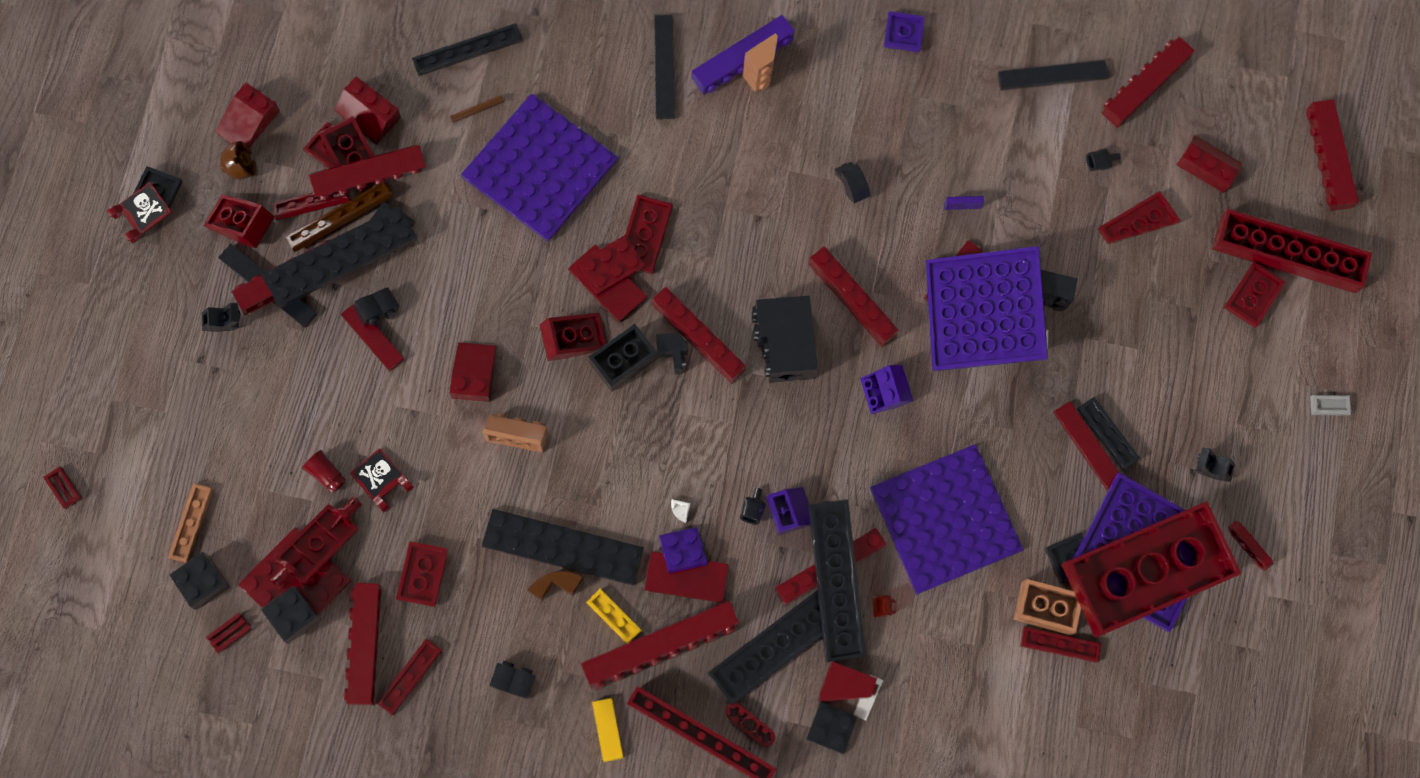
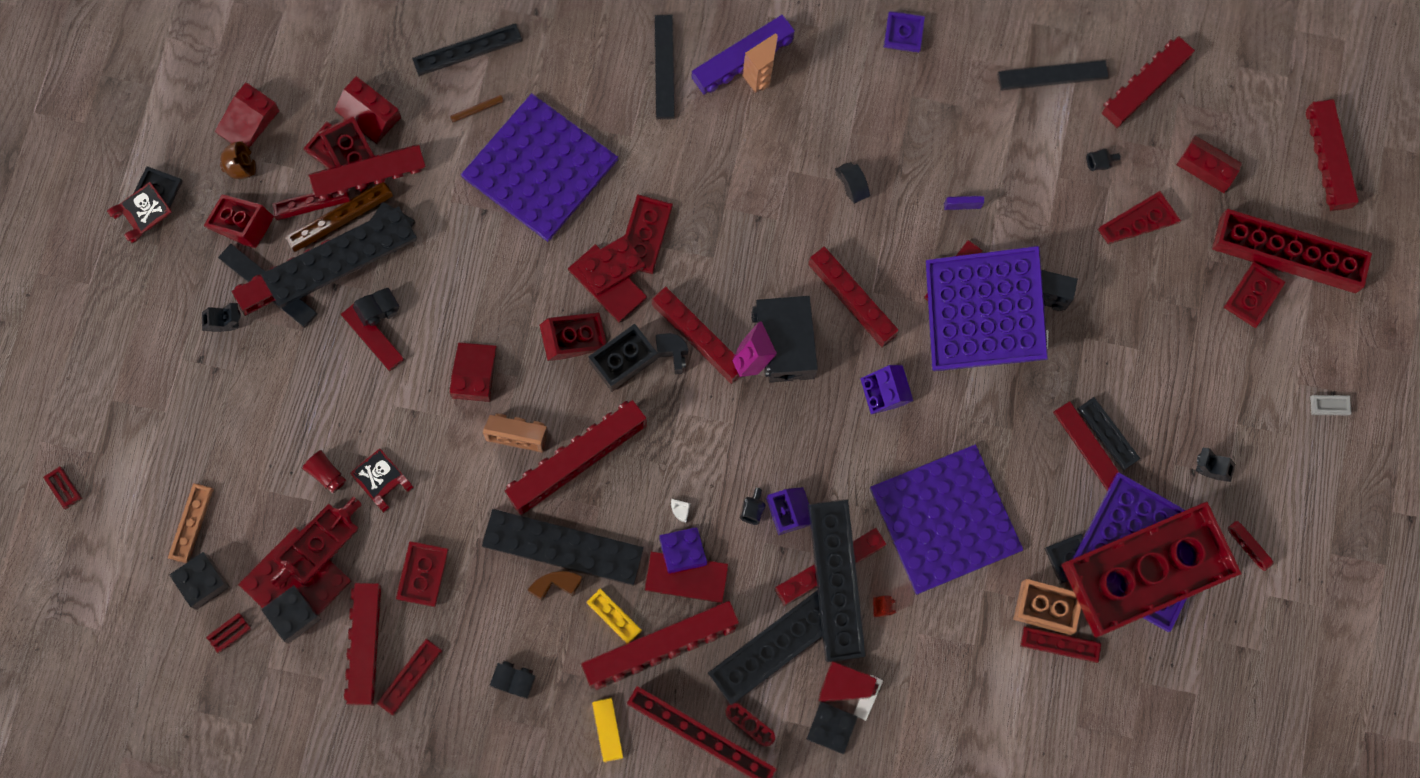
(575, 457): none -> dark red brick
(754, 352): none -> magenta slope

